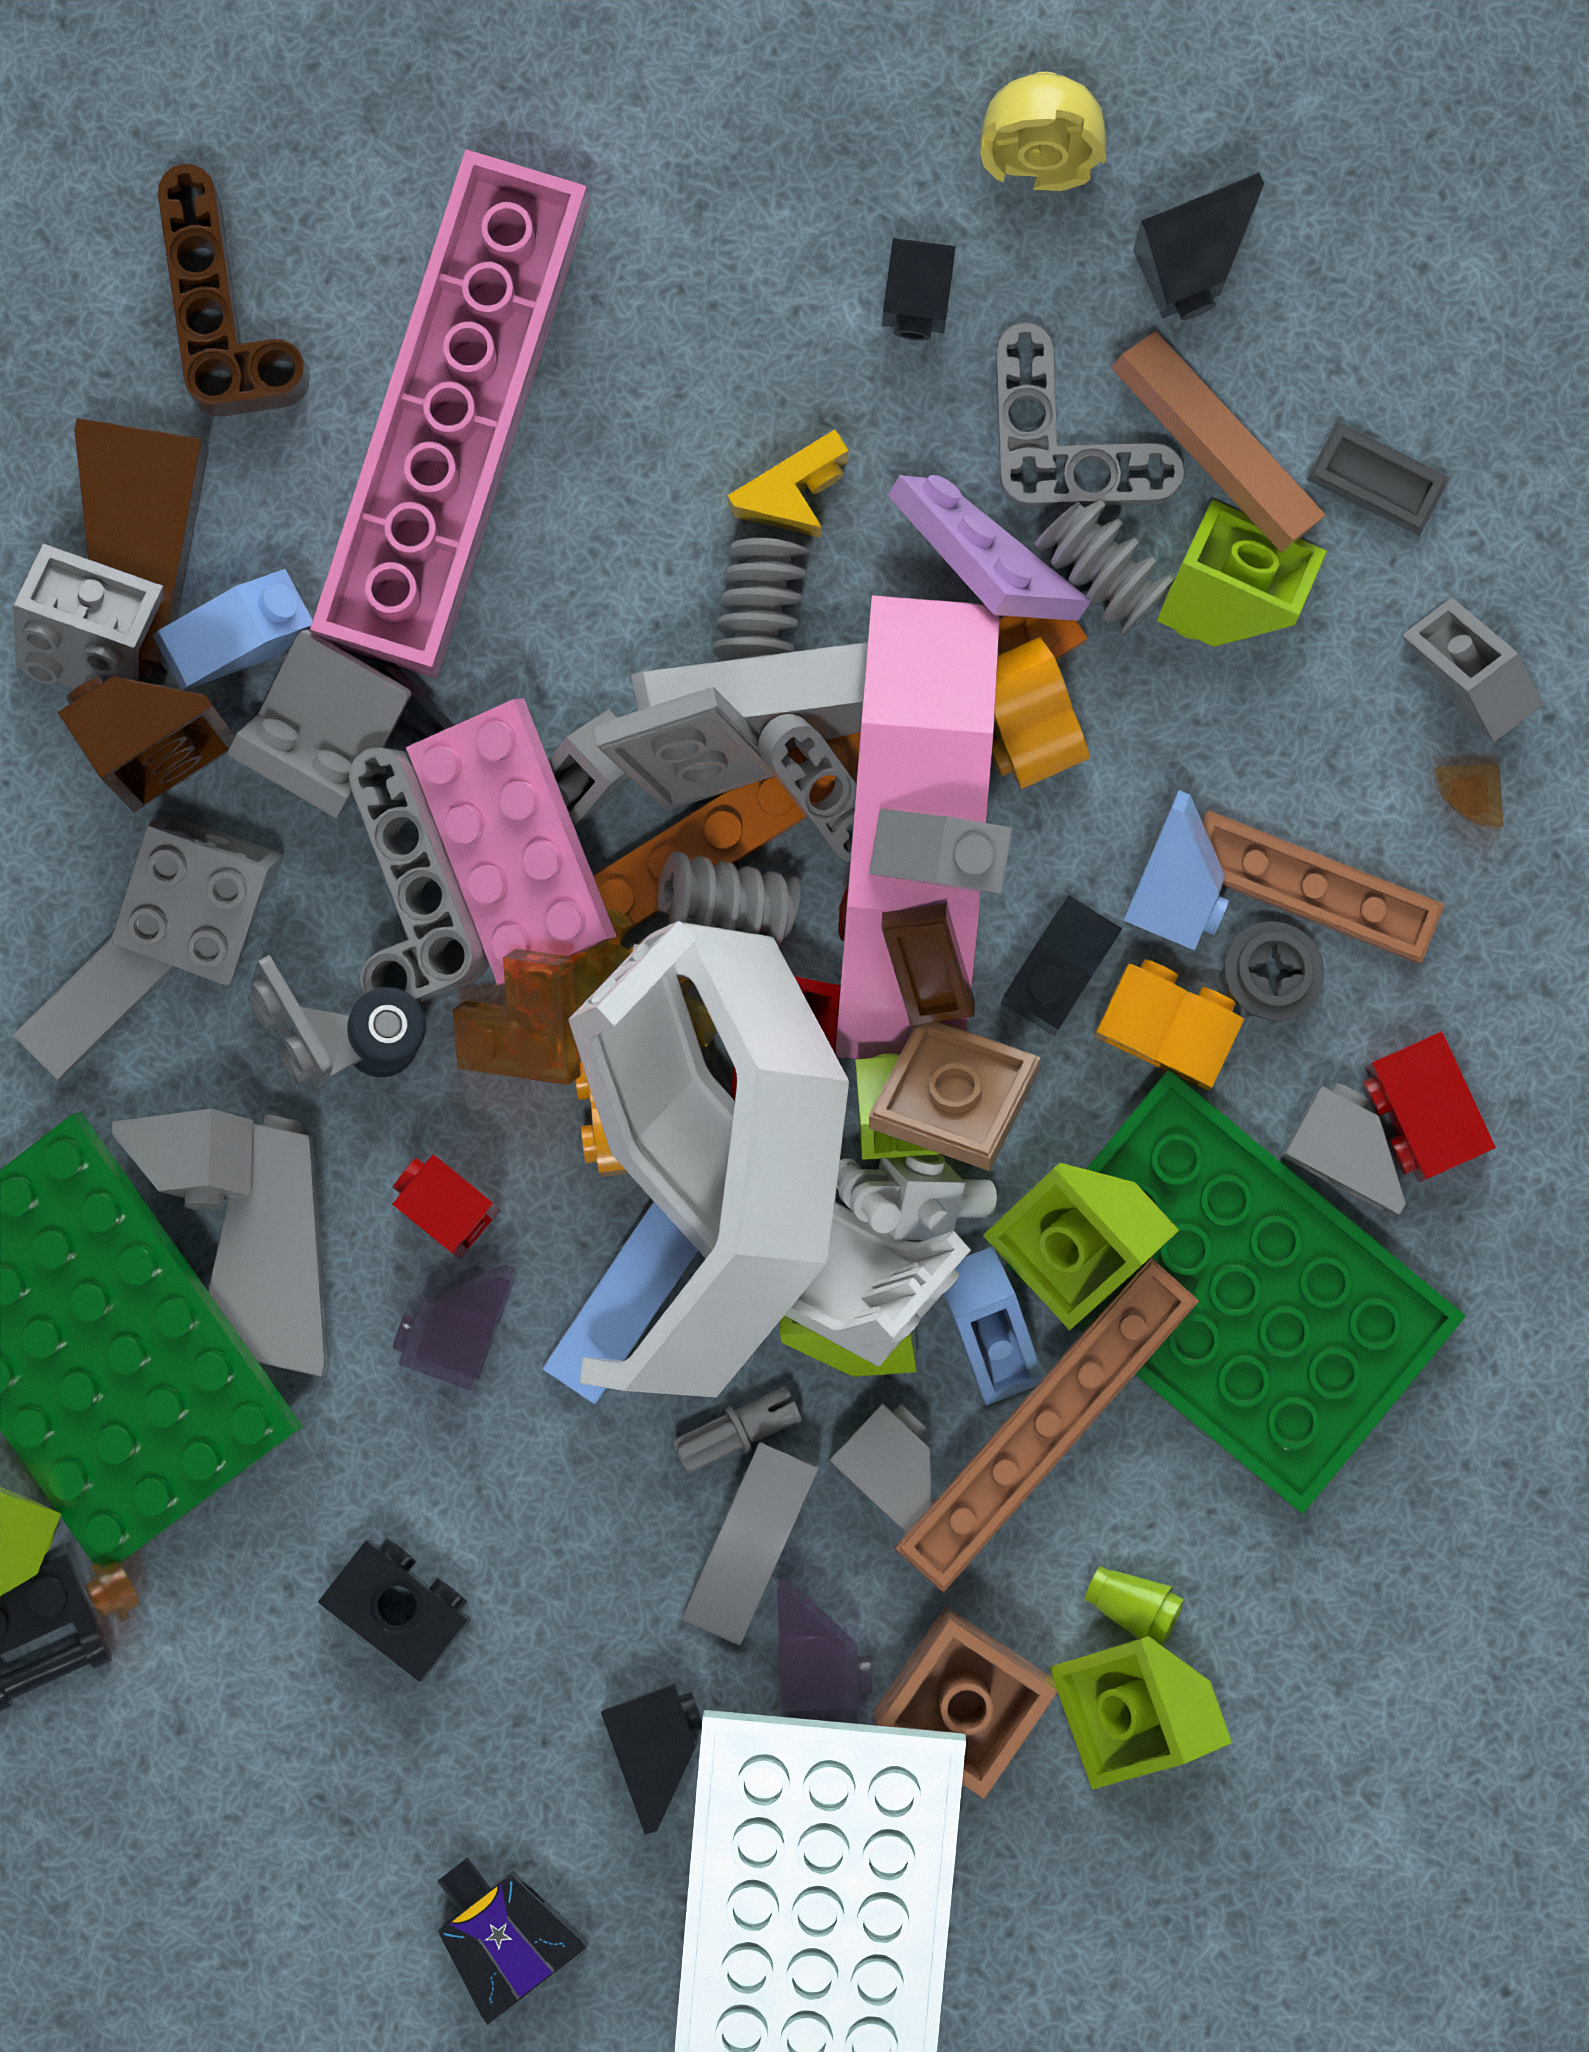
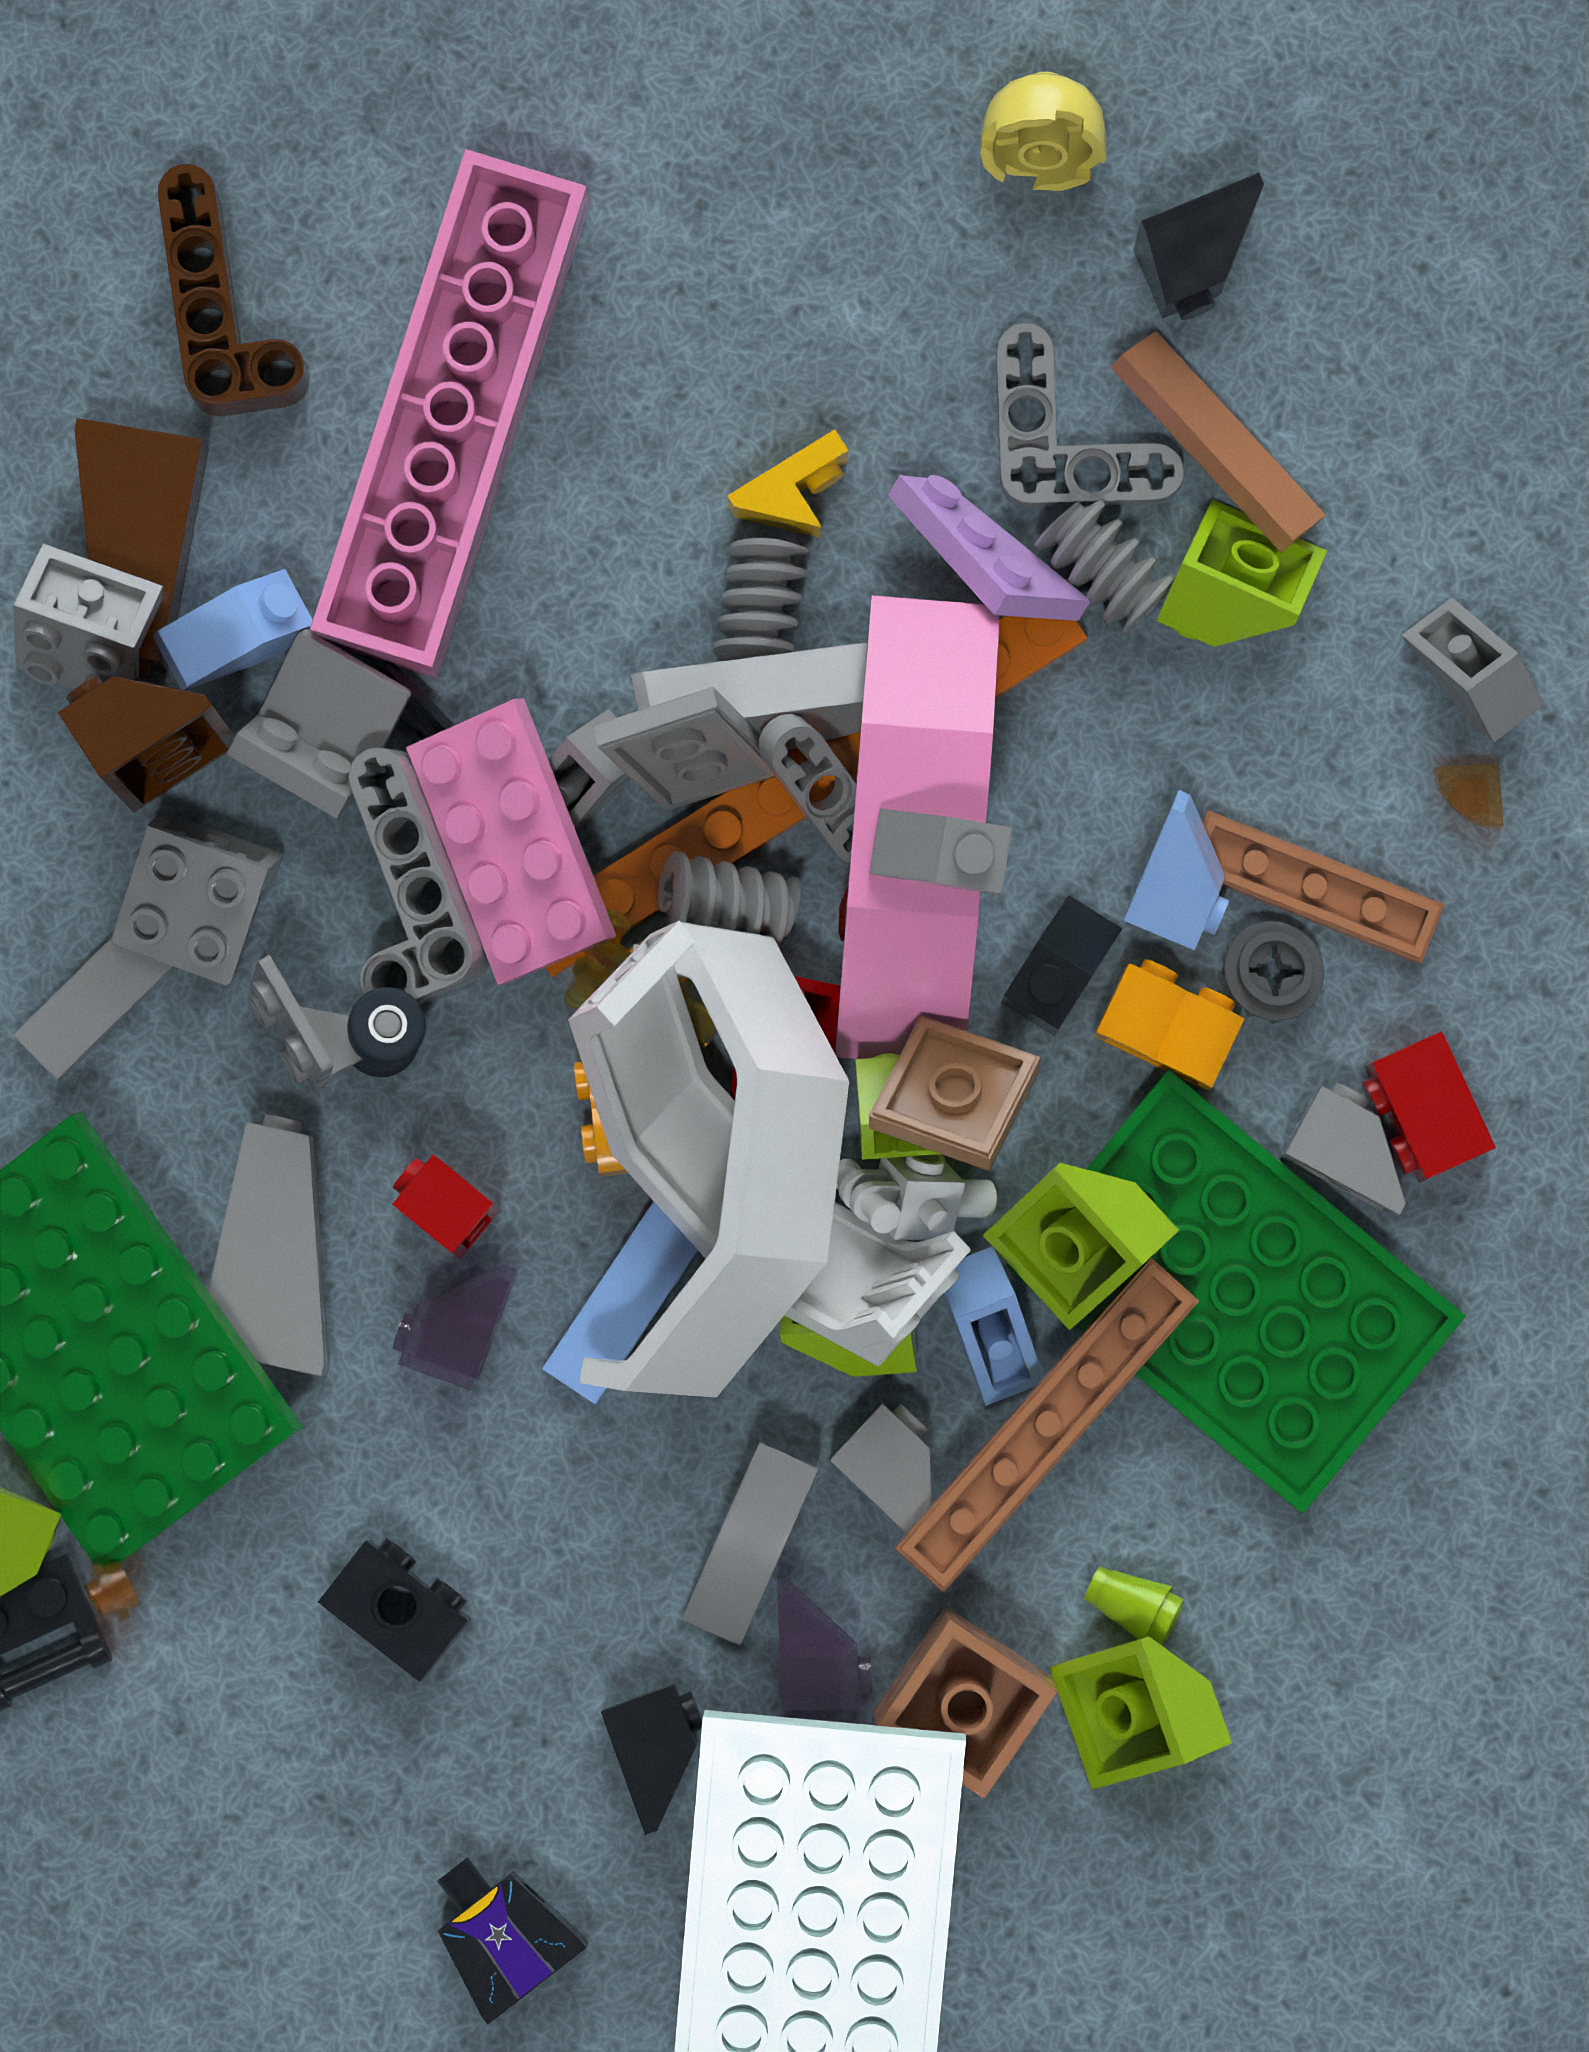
(192, 1154): light grey slope -> none
(530, 1033): clear orange plate -> none
(737, 1430): light grey axle -> none
(918, 288): black brick -> none
(928, 964): reddish brown tile -> none
(1034, 717): light orange brick -> none
(1378, 478): dark grey tile -> none

